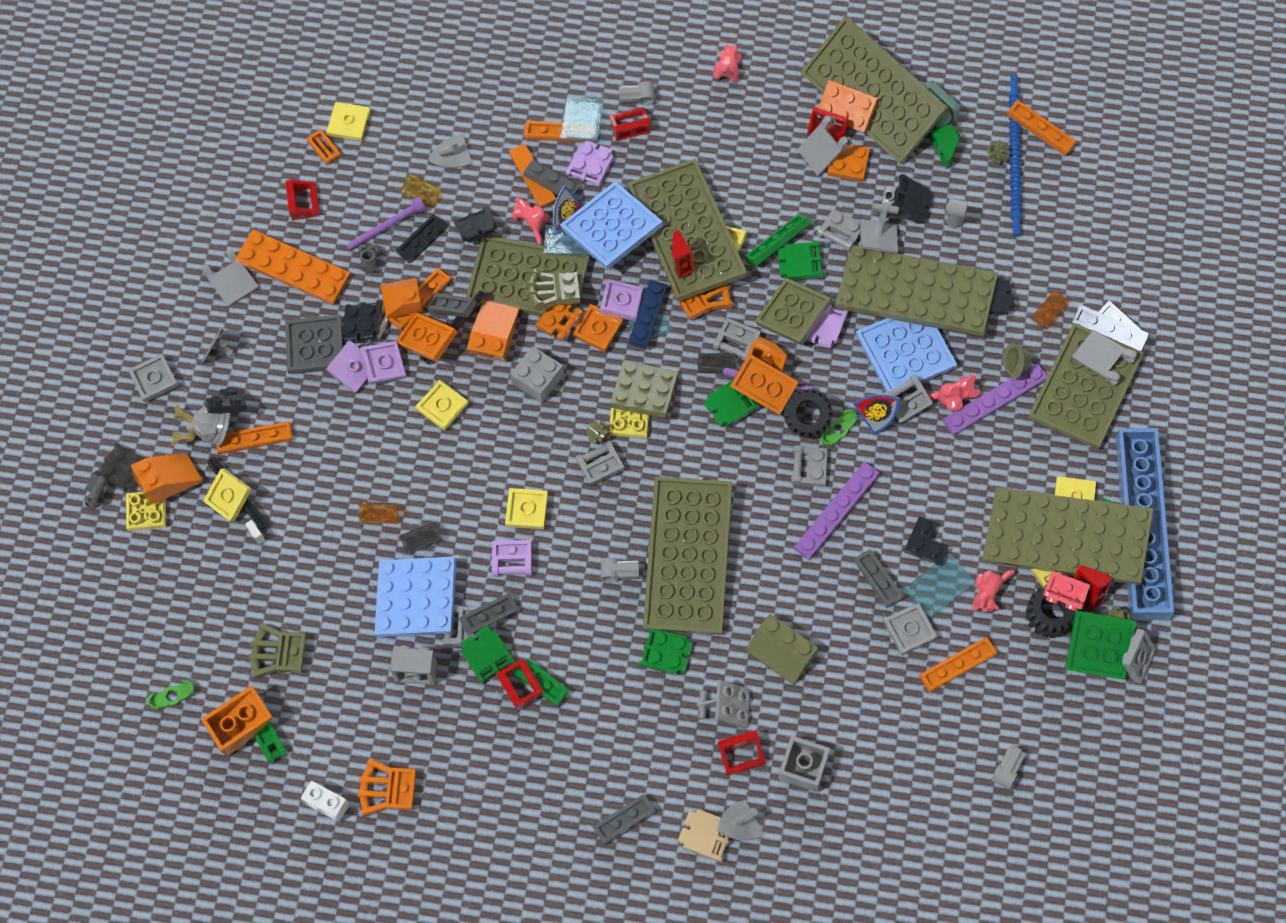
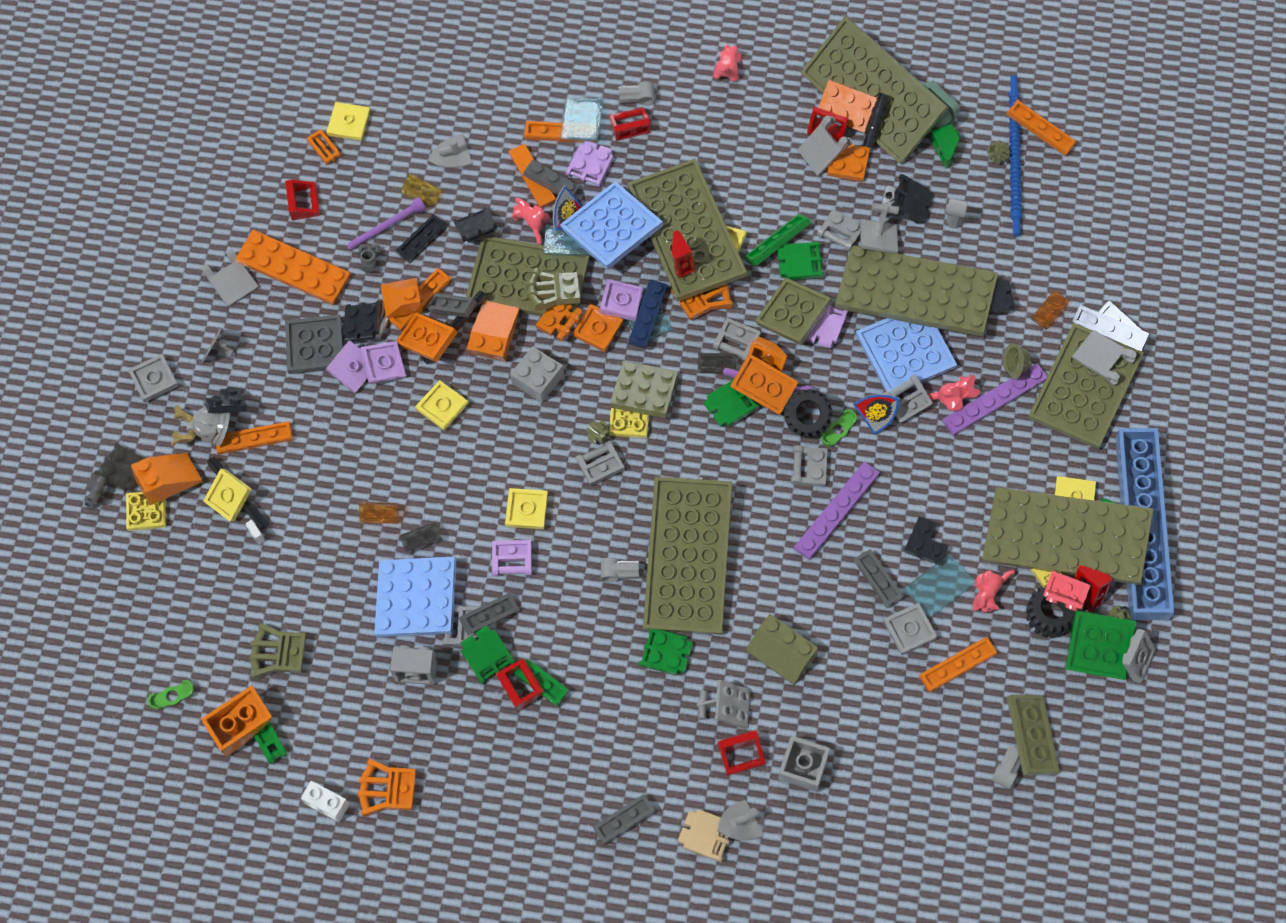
(875, 122): none -> black pin
(1033, 735): none -> olive tile

